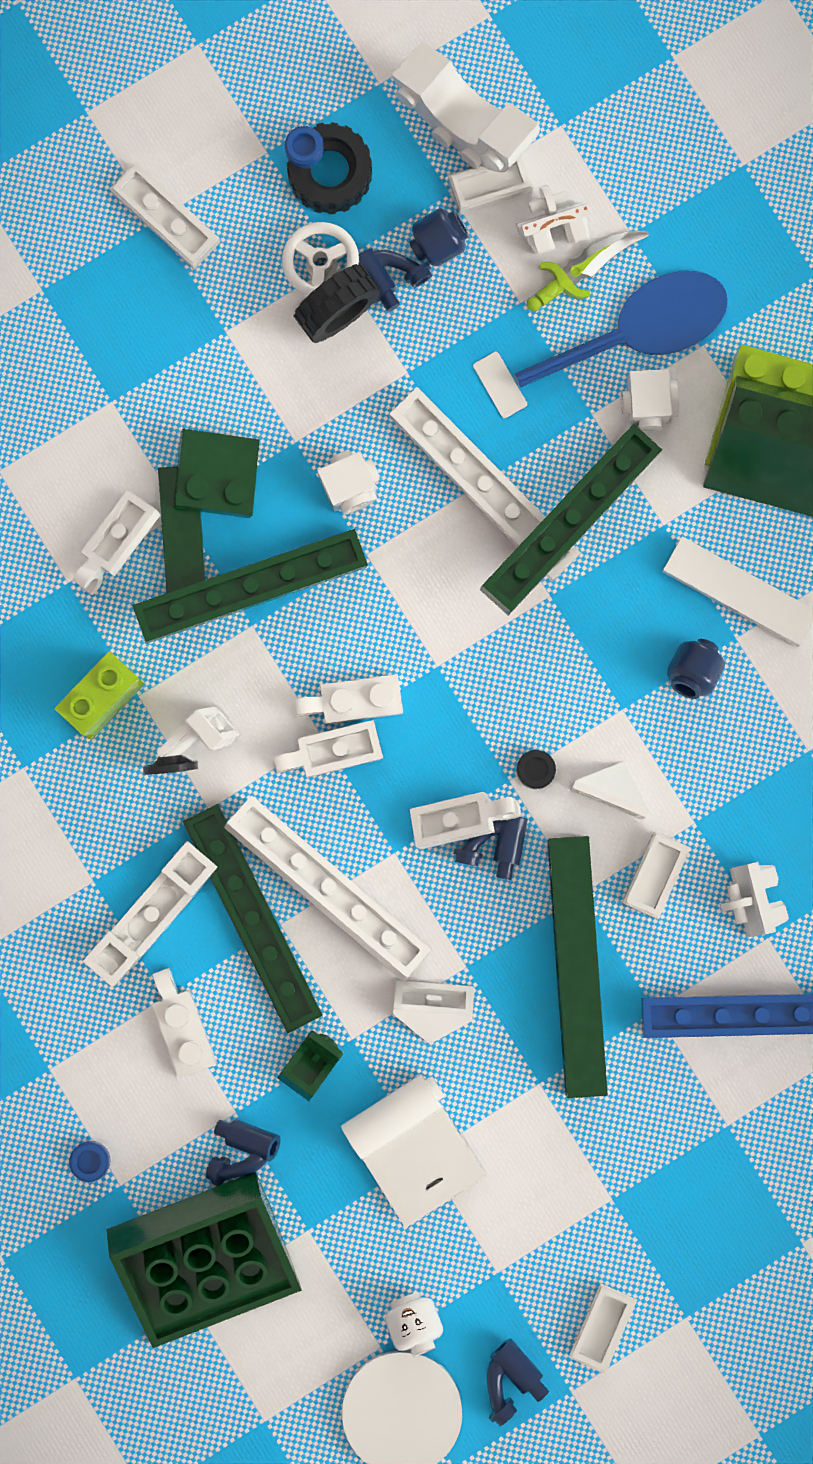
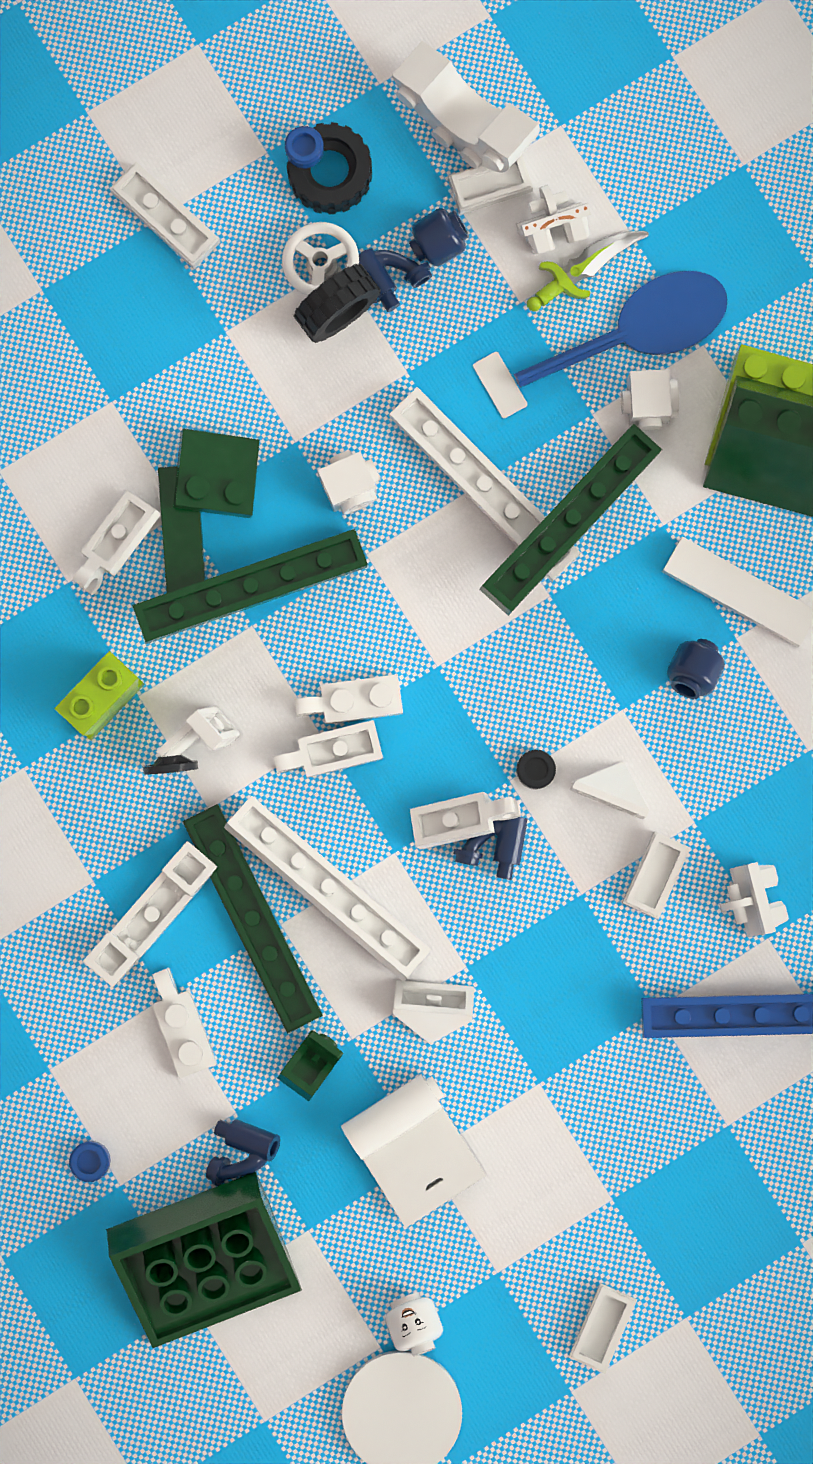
(512, 1362): dark blue plant -> none
(577, 967): dark green piece -> none

